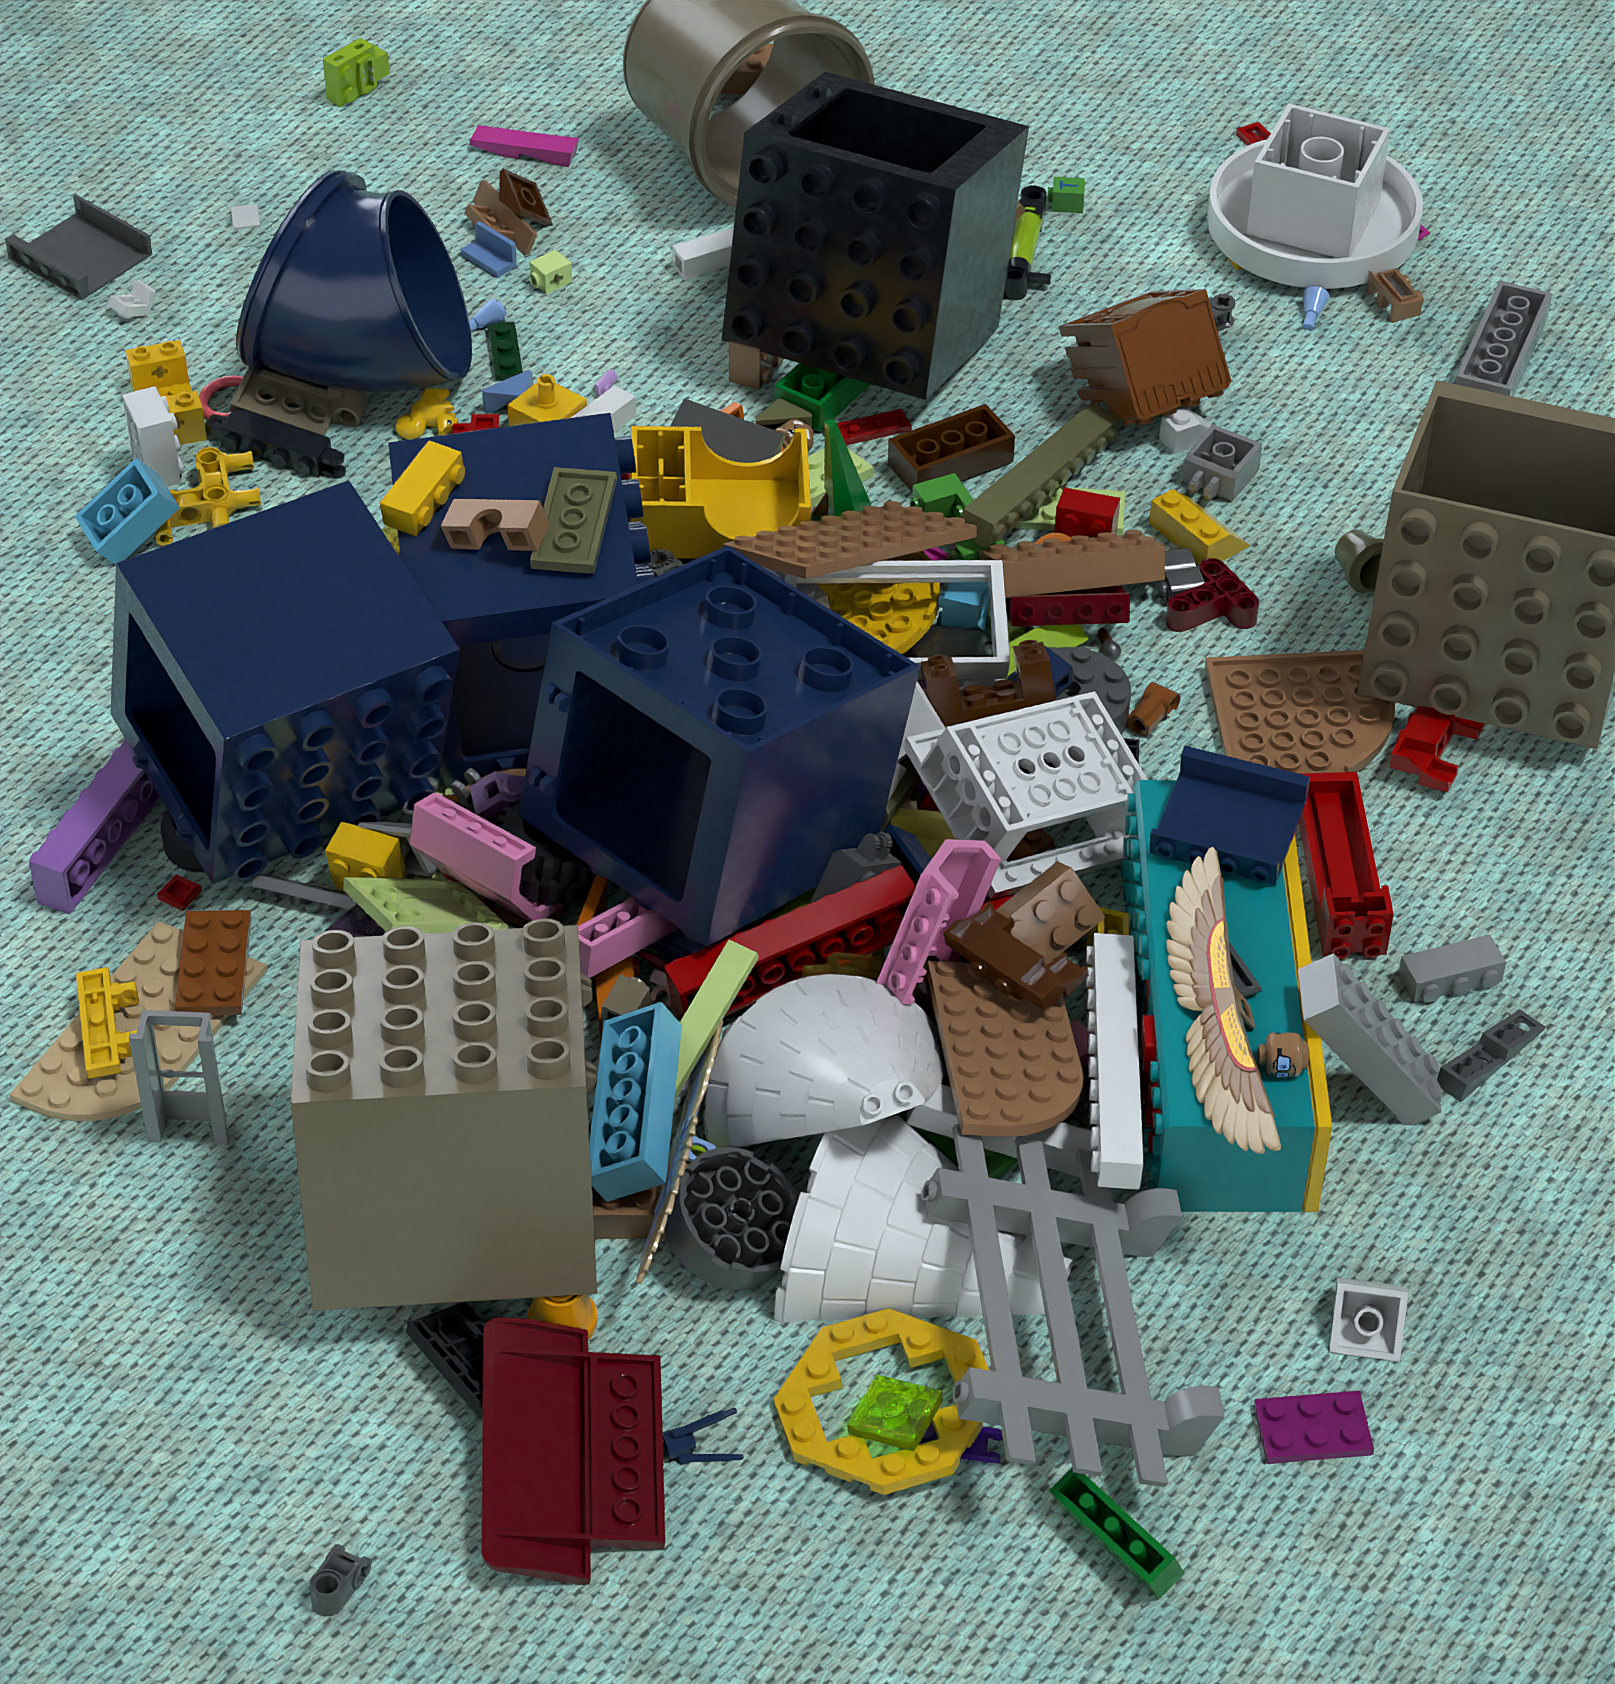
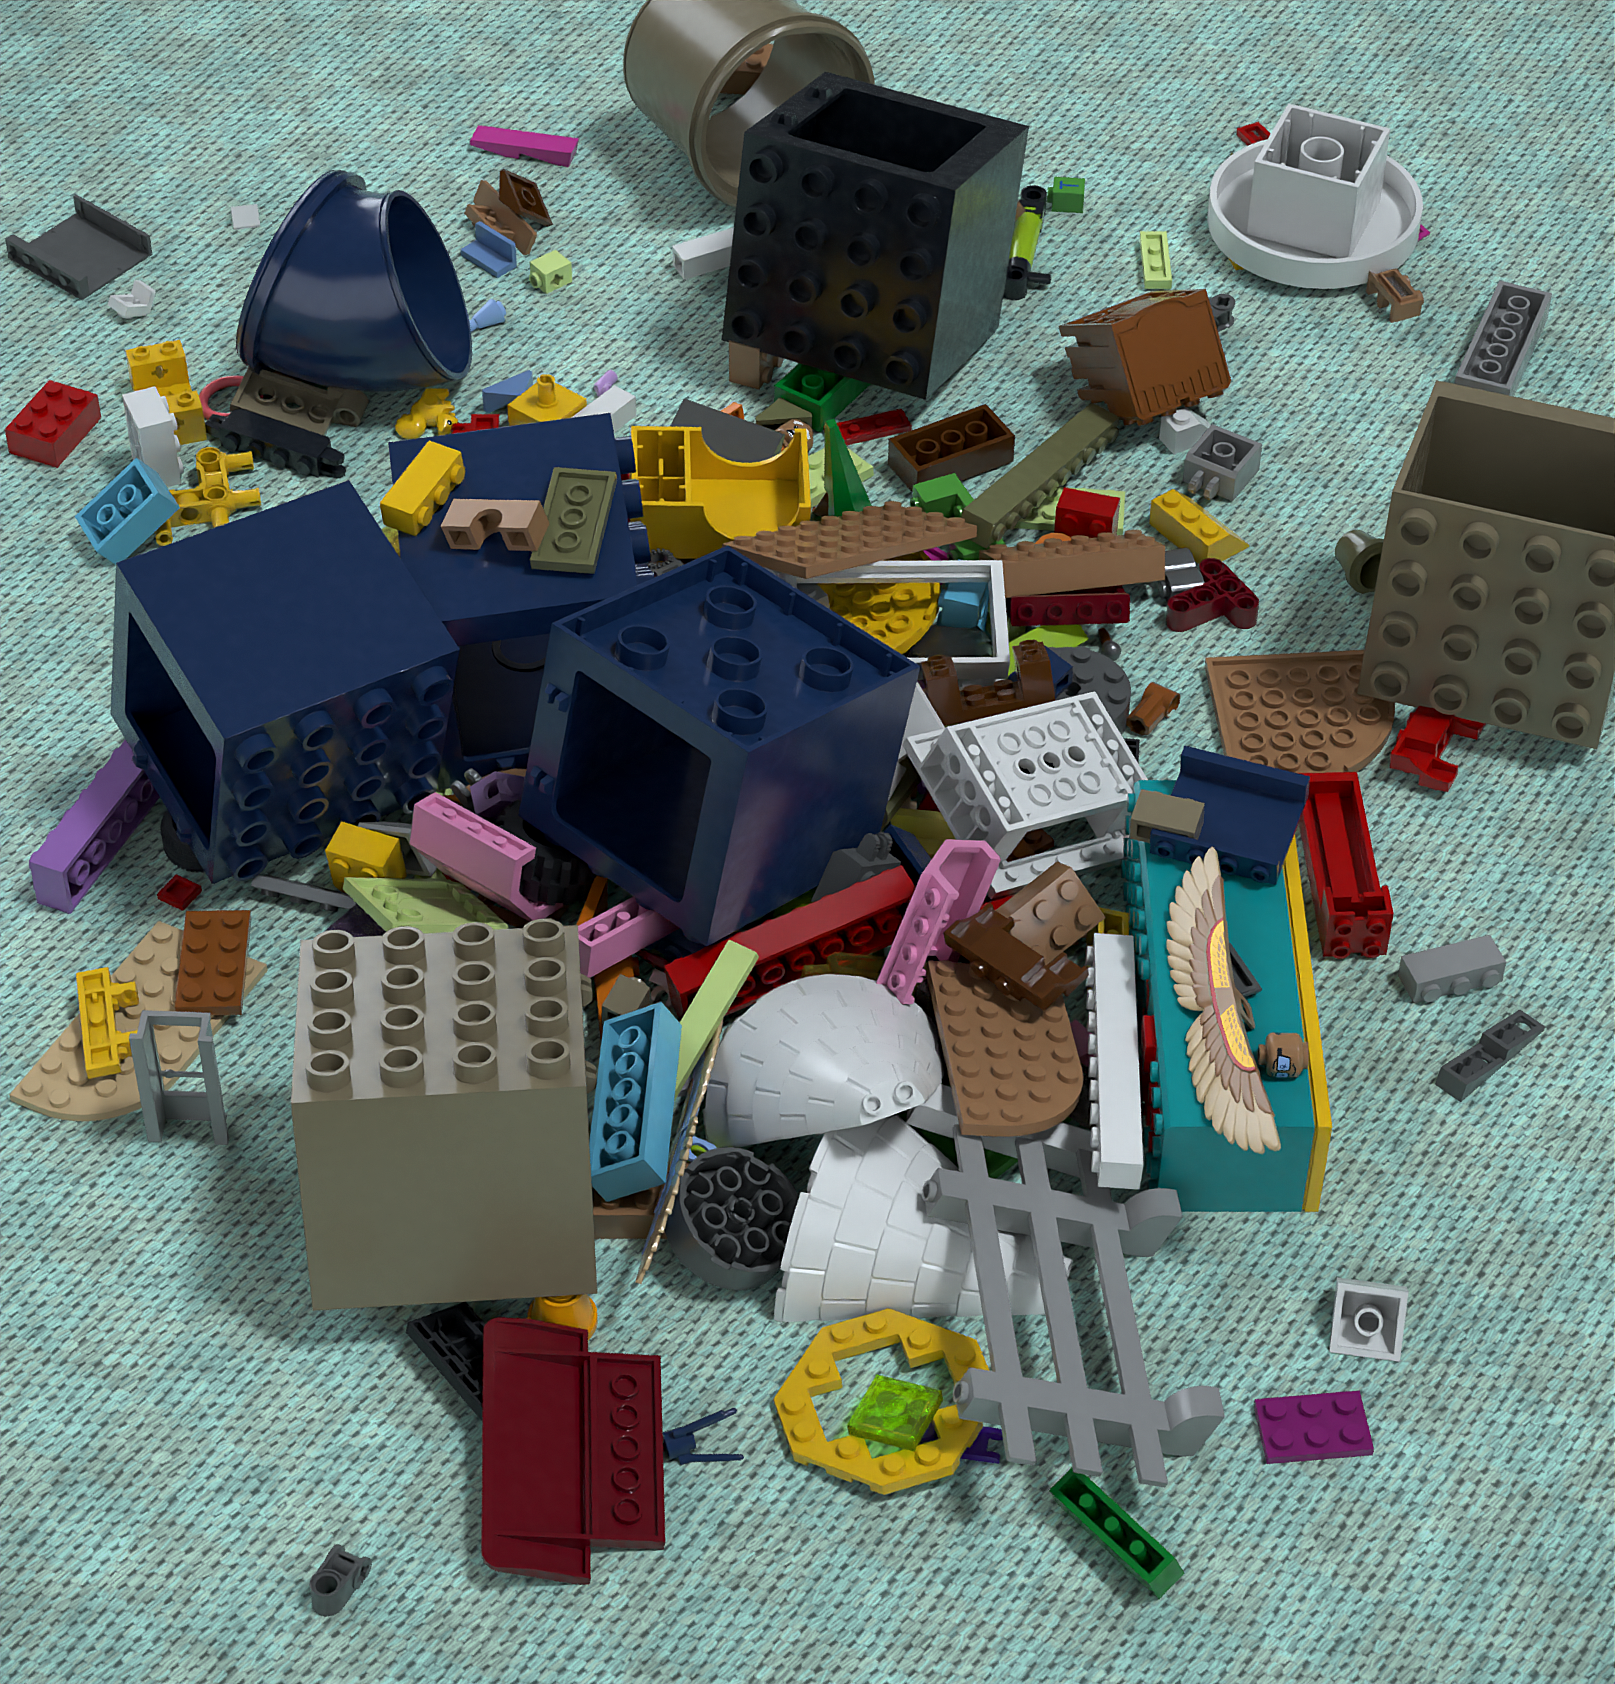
(53, 423): none -> red brick
(355, 72): lime piece -> none
(504, 350): dark green plate -> none
(1155, 260): none -> yellowish green plate
(1167, 814): none -> dark tan brick
(1314, 301): light blue cone -> none
(1370, 1040): light grey brick -> none

